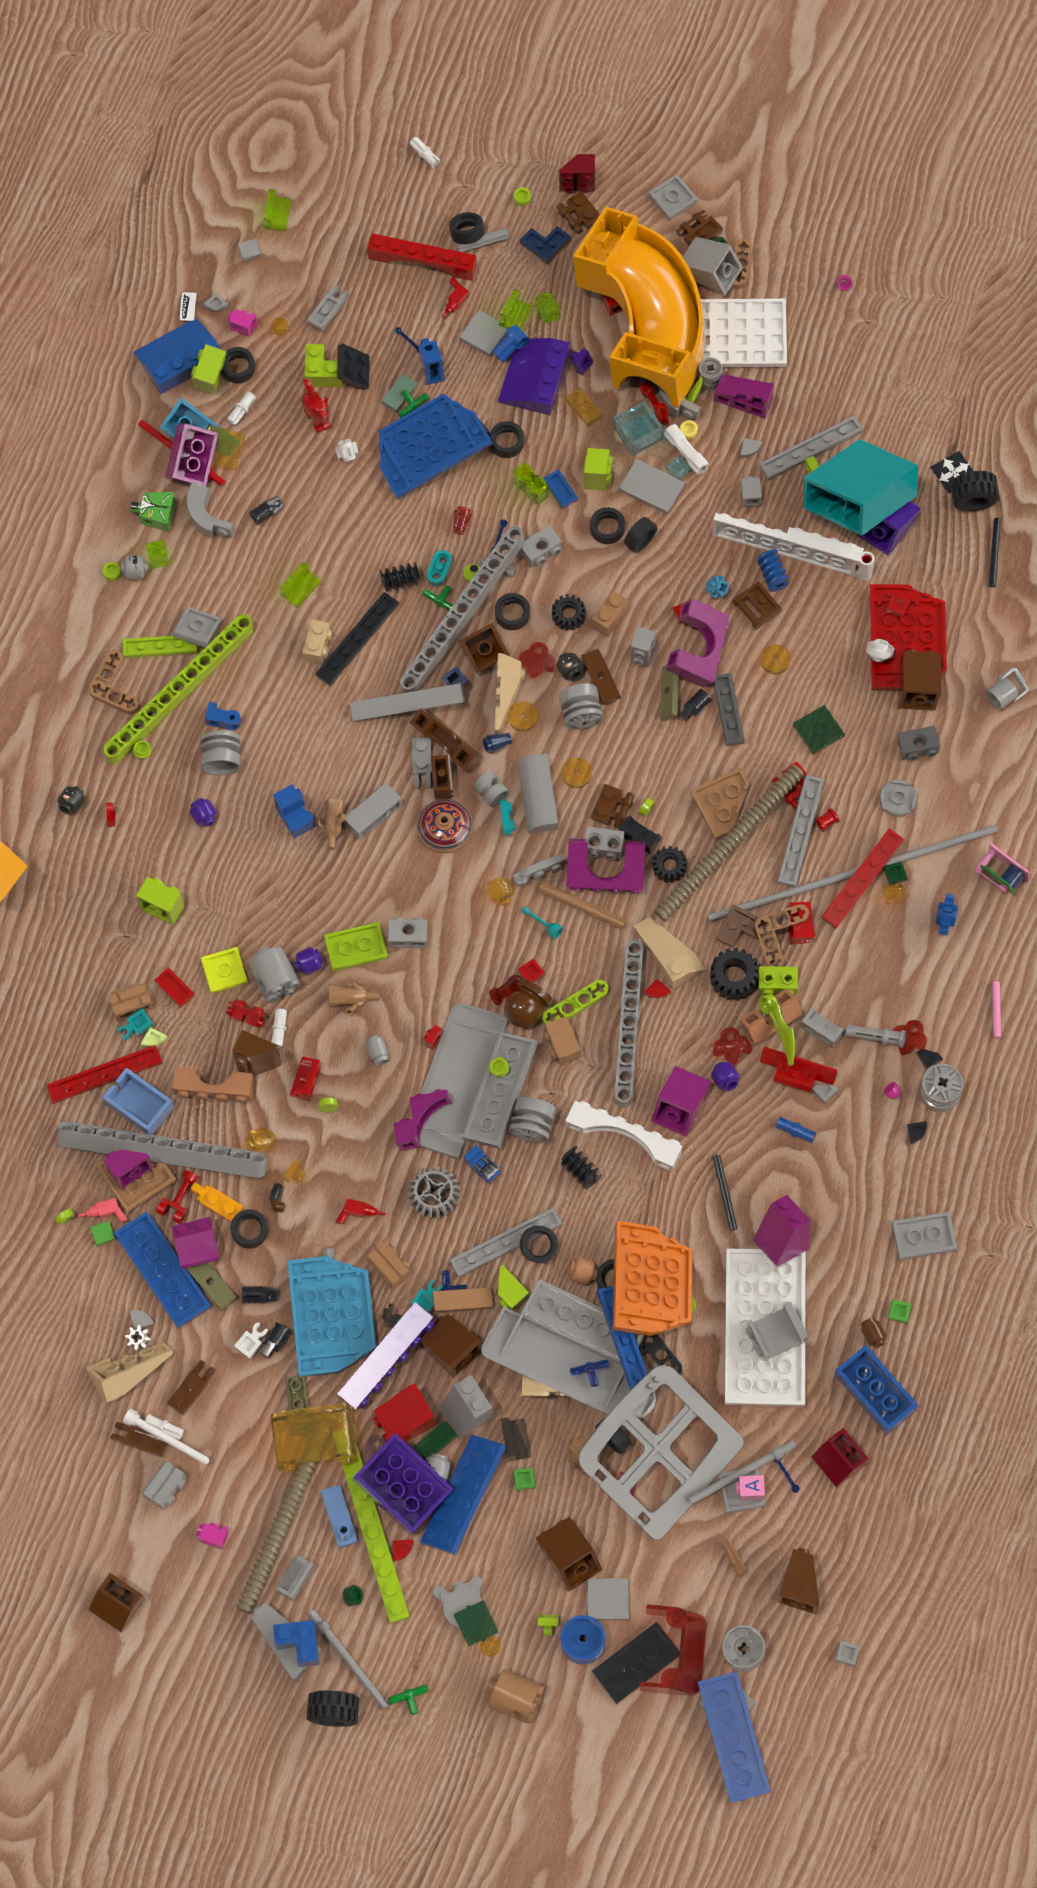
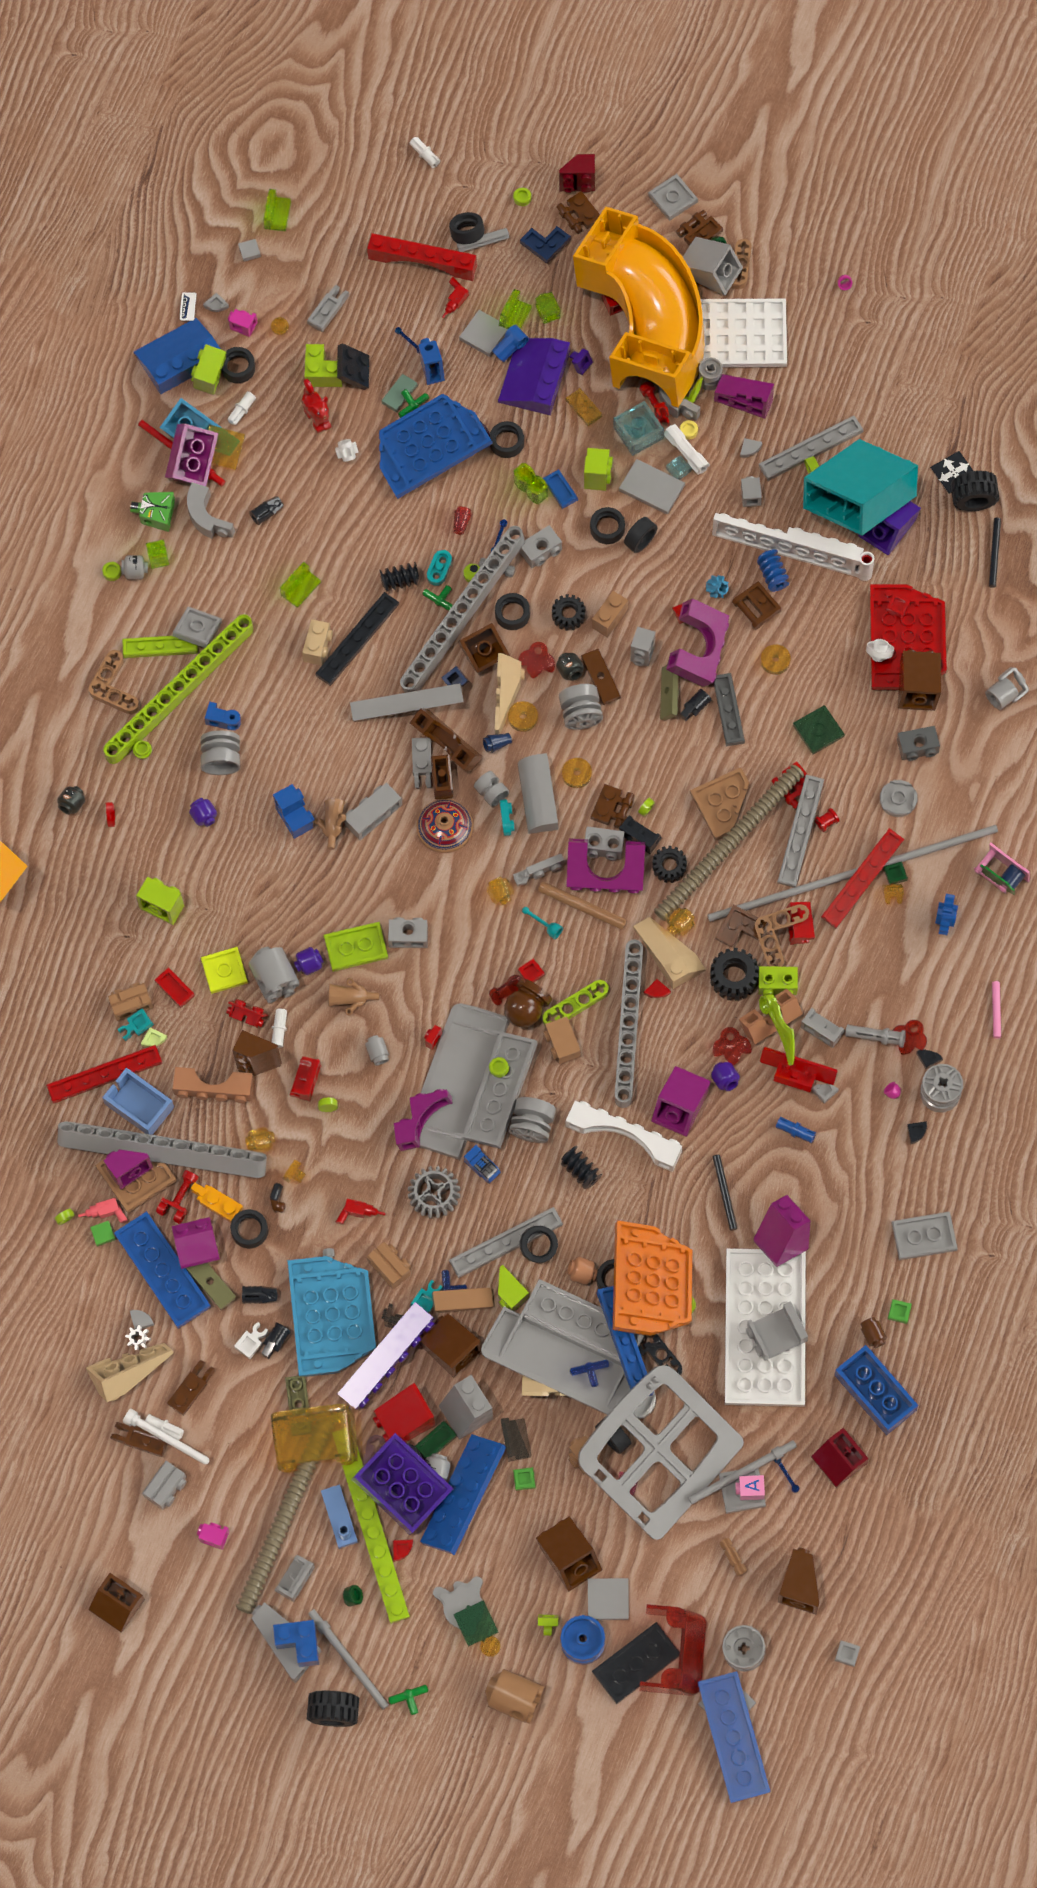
(680, 922): none -> clear yellow head

